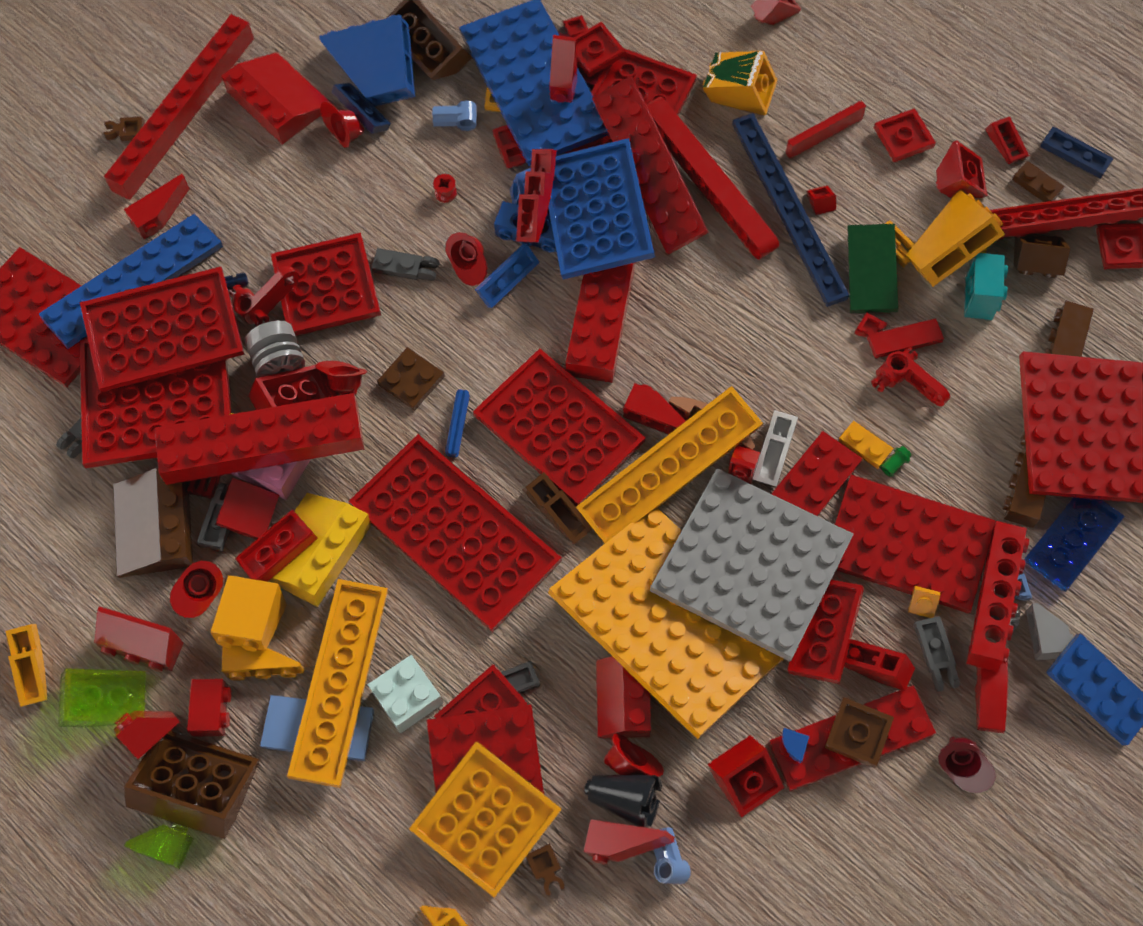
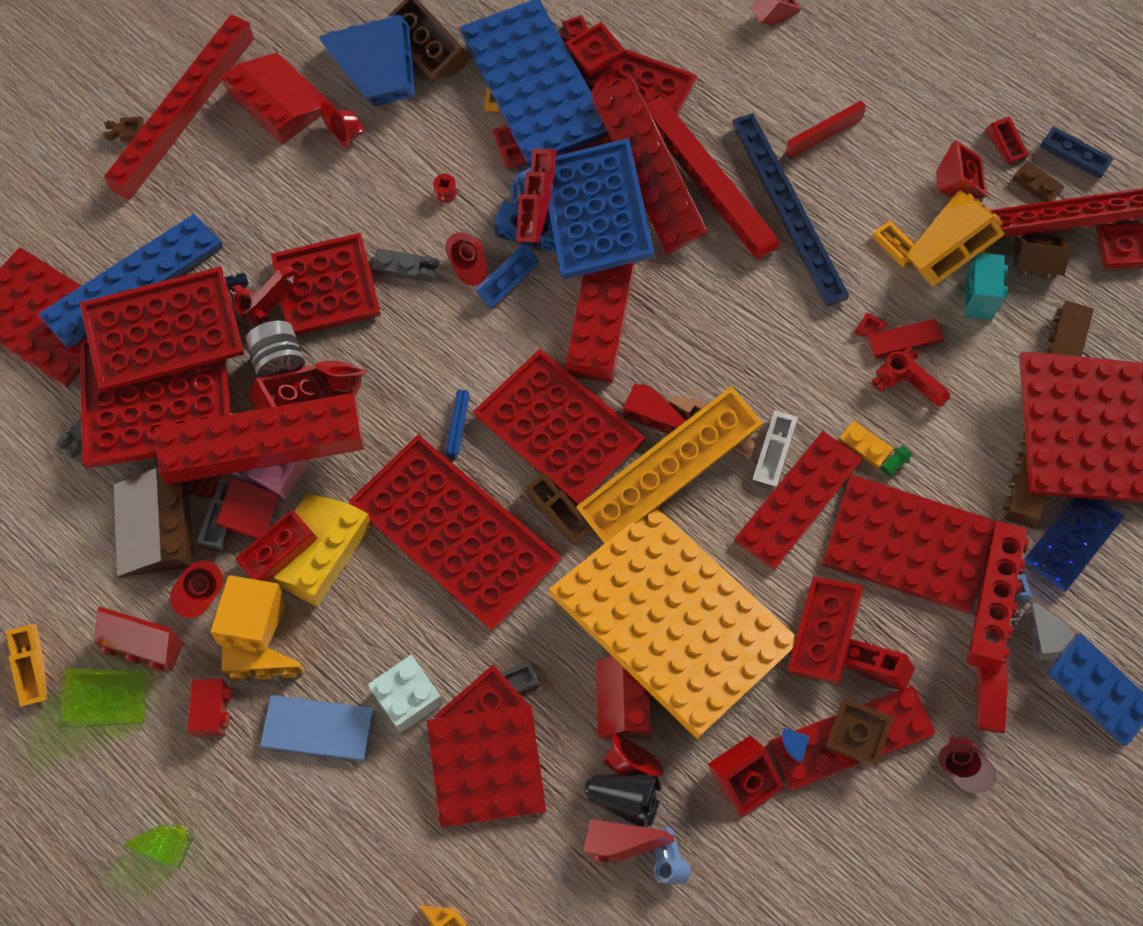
(143, 729): red slope -> none
(155, 209): red slope -> none
(191, 783): reddish brown slope -> none
(338, 684): light orange plate -> none
(362, 108): dark blue plate -> none
(411, 378): reddish brown plate -> none
(462, 115): medium blue piece -> none
(485, 819): light orange plate -> none
(545, 865): reddish brown plate -> none
(563, 69): red slope -> none
(741, 81): light orange slope -> none
(744, 463): red slope -> none
(752, 564): light grey plate -> none
(822, 200): red slope -> none
(872, 268): dark green tile -> none
(904, 135): red plate -> none
(924, 602): light orange plate -> none
(937, 651): dark grey hinge -> none

